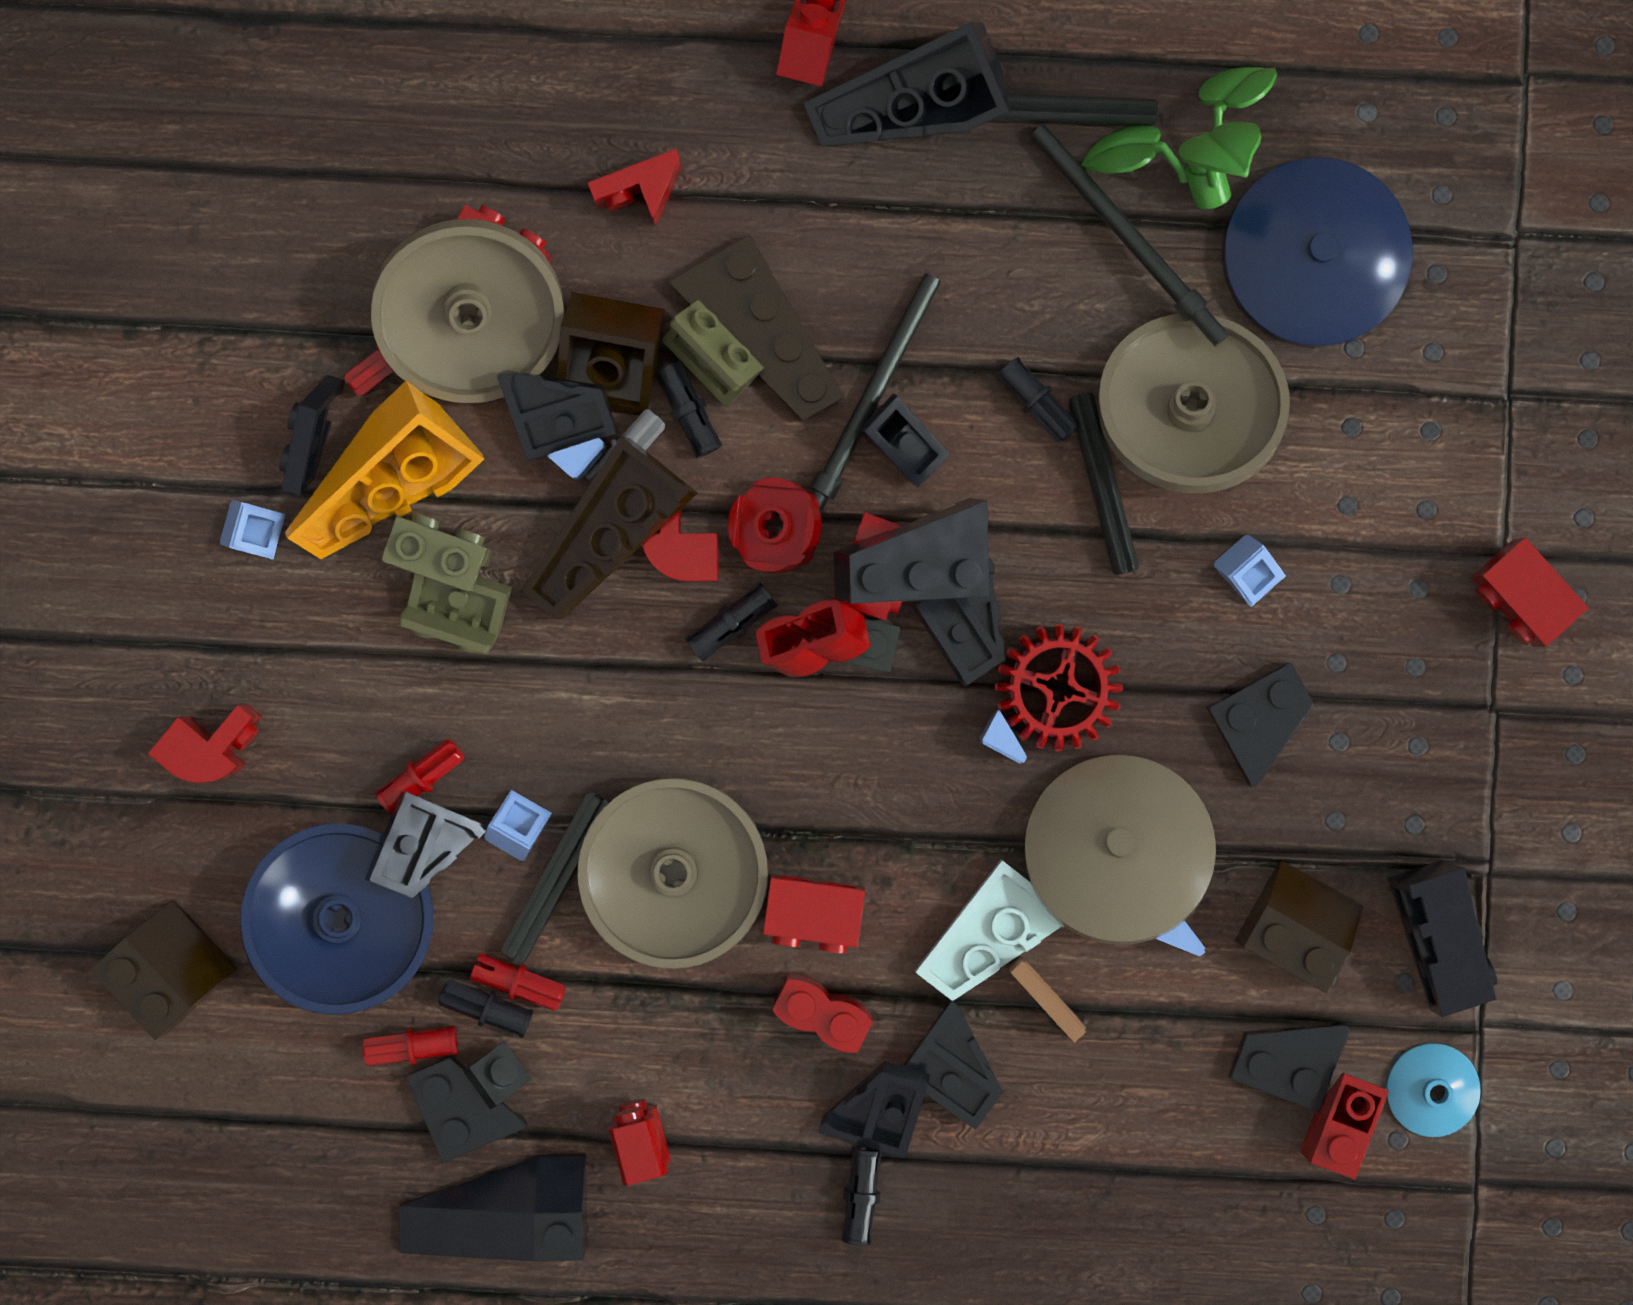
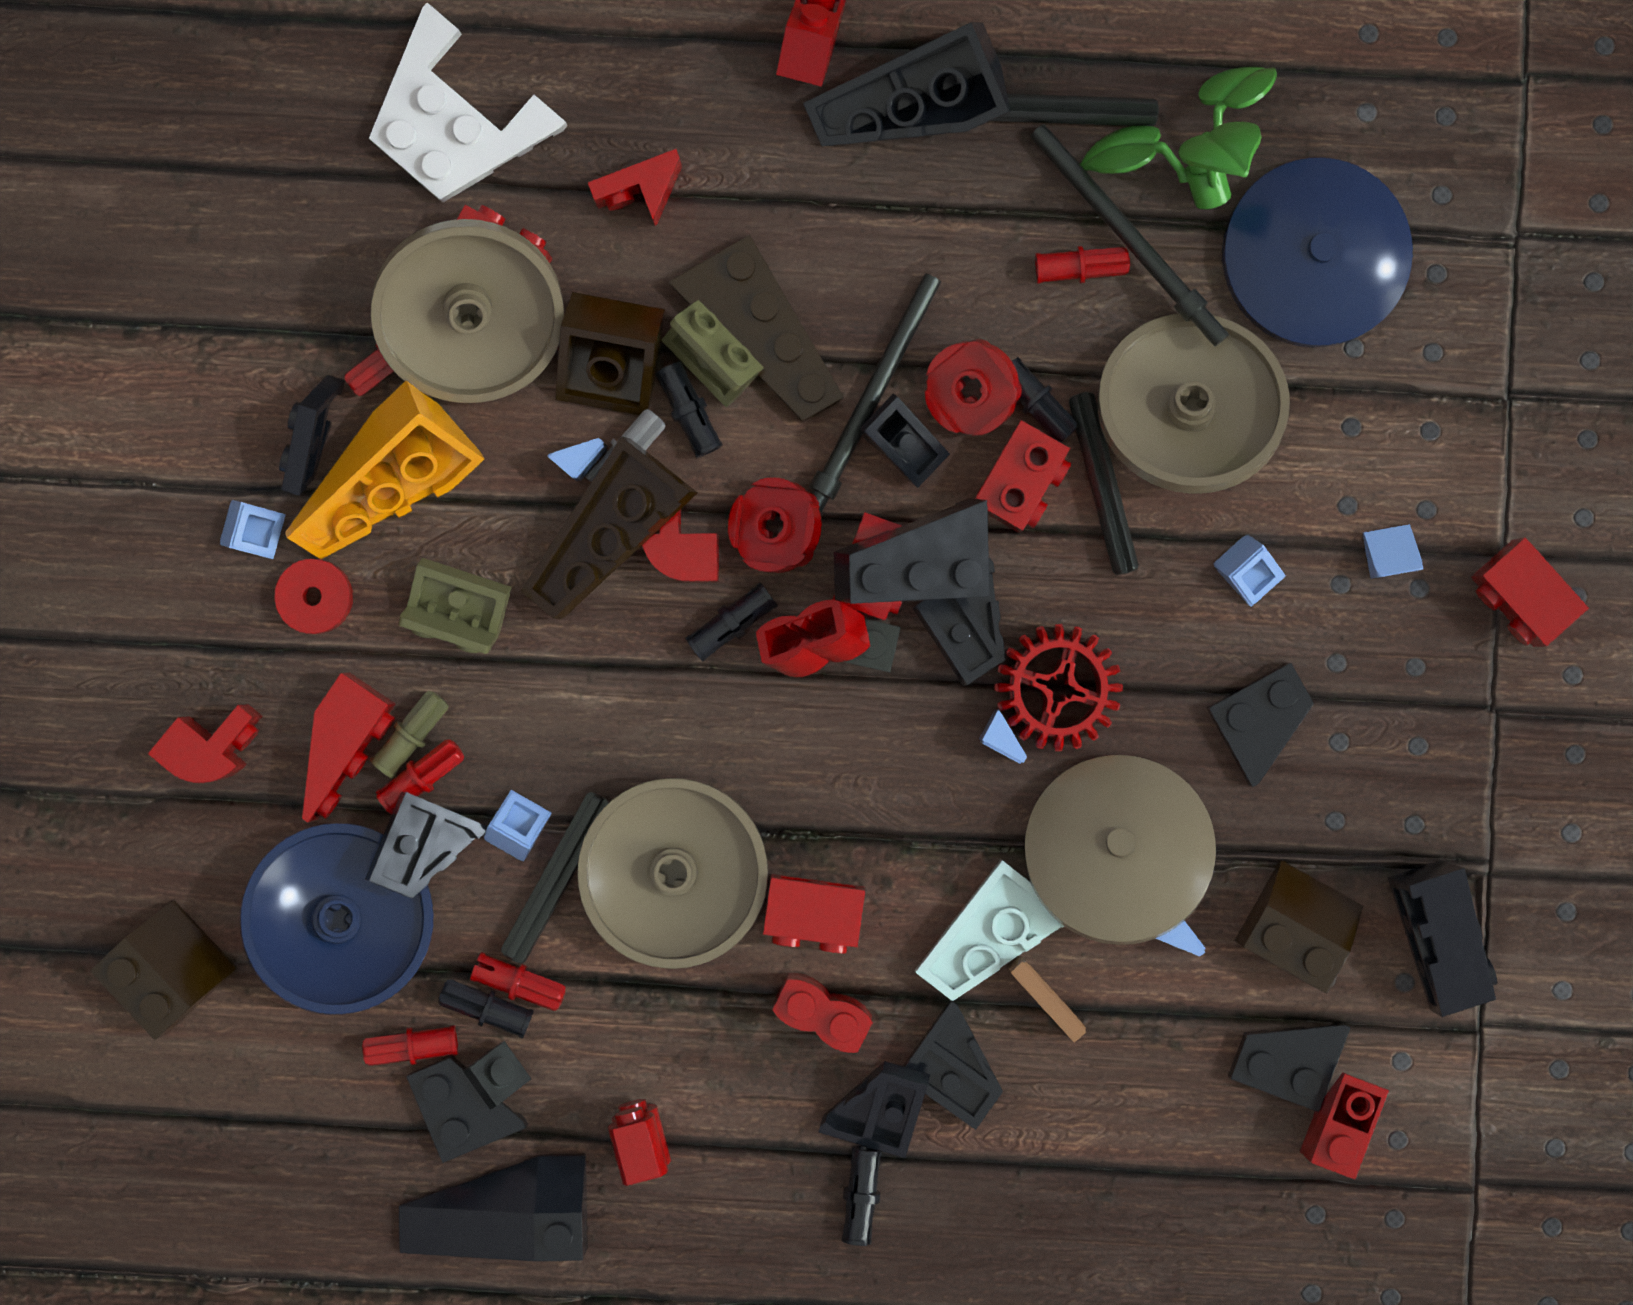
(292, 596): none -> red piece
(340, 734): none -> red slope
(410, 734): none -> olive axle
(436, 555): olive bracket -> none
(437, 131): none -> white wing
(555, 412): black wing -> none
(945, 385): none -> red plate
(1022, 477): none -> red brick
(1081, 264): none -> red axle
(1391, 551): none -> light blue slope
(1414, 1077): medium azure dish -> none

